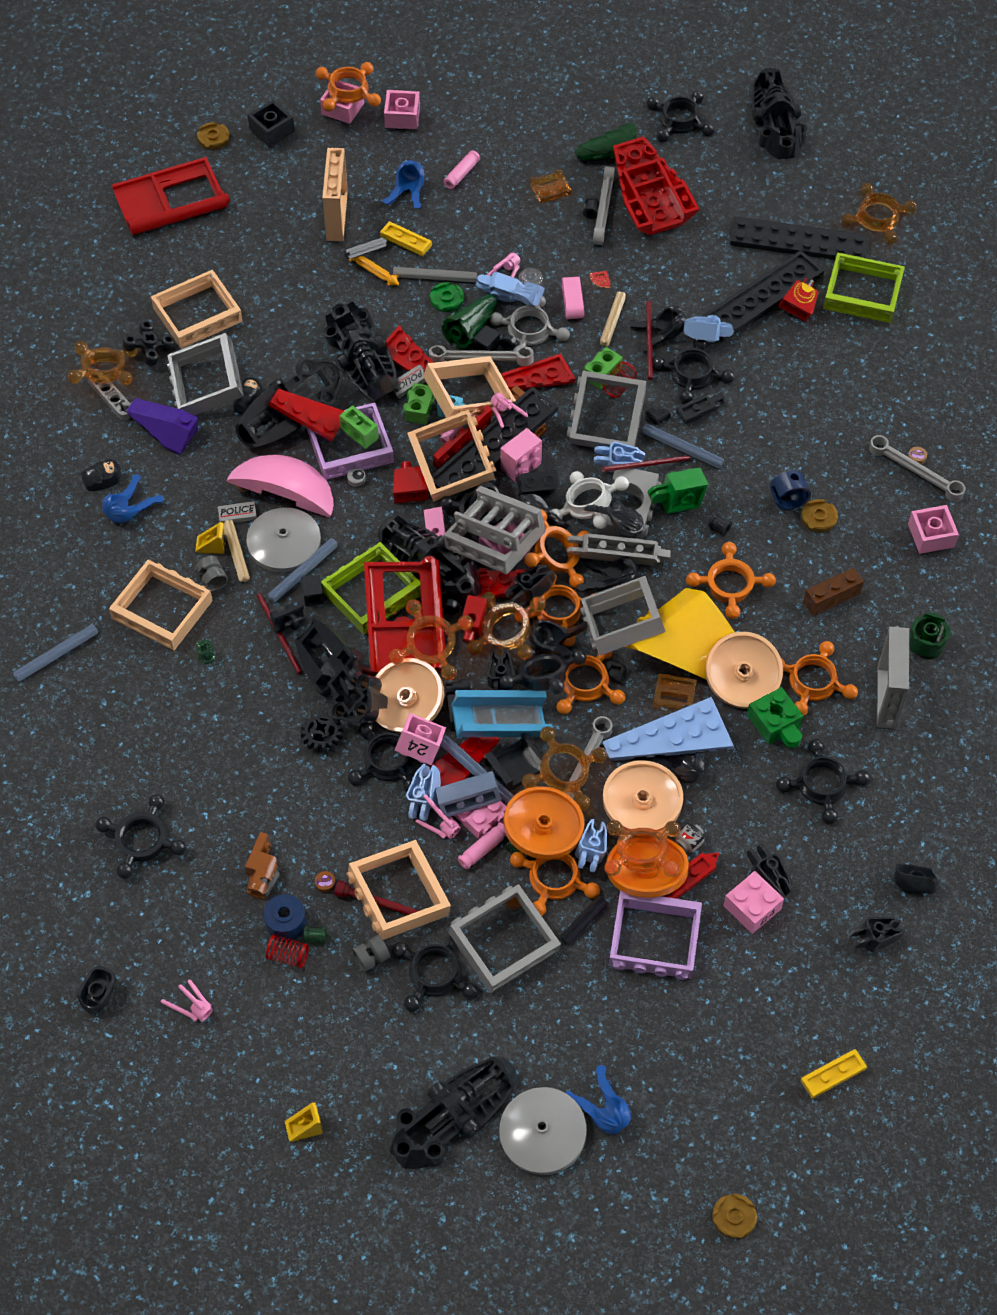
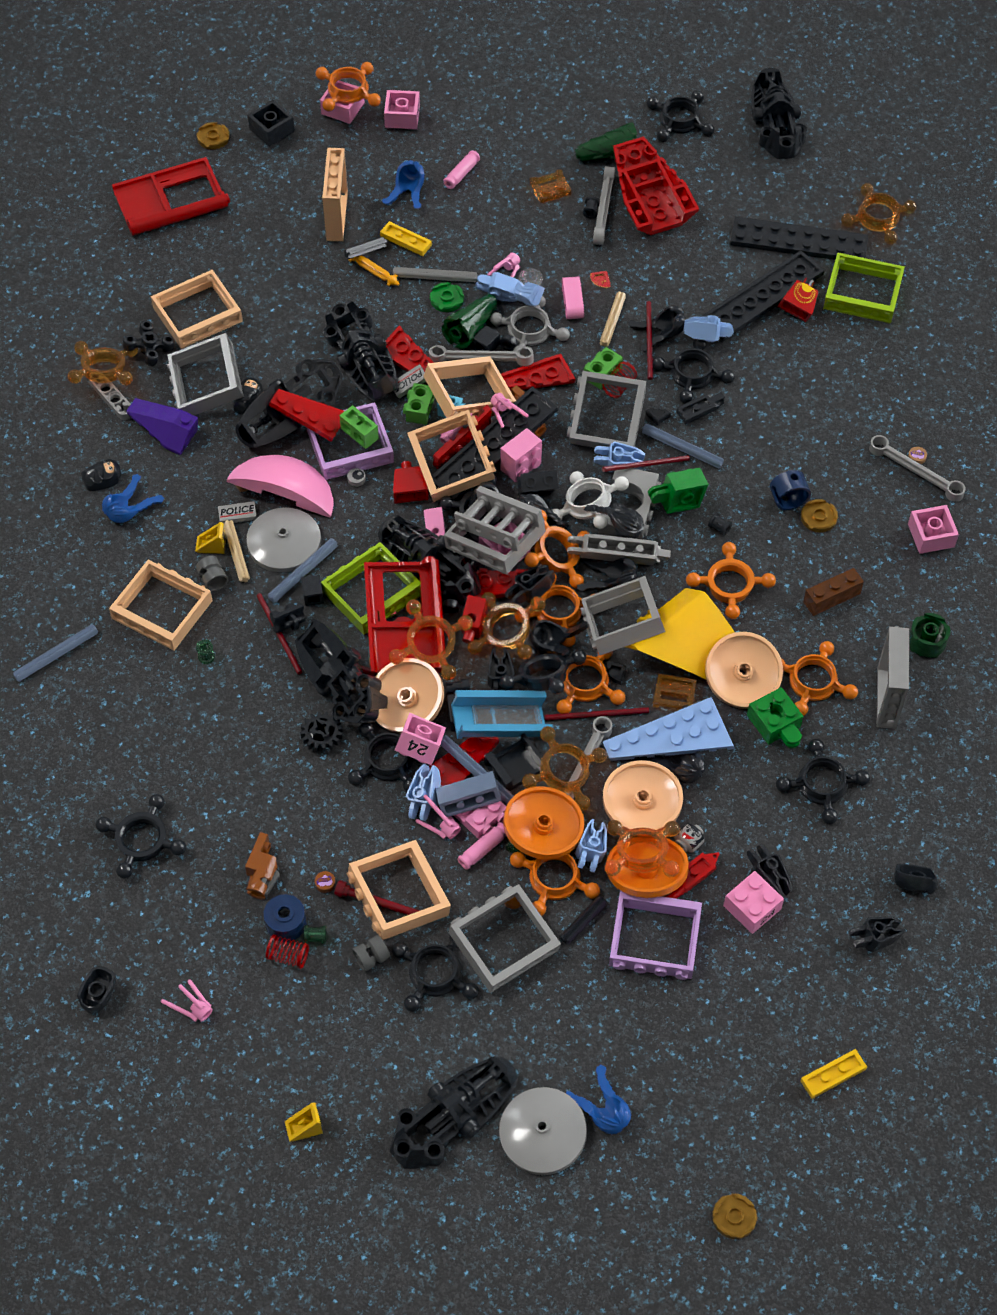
(596, 713): none -> dark red axle

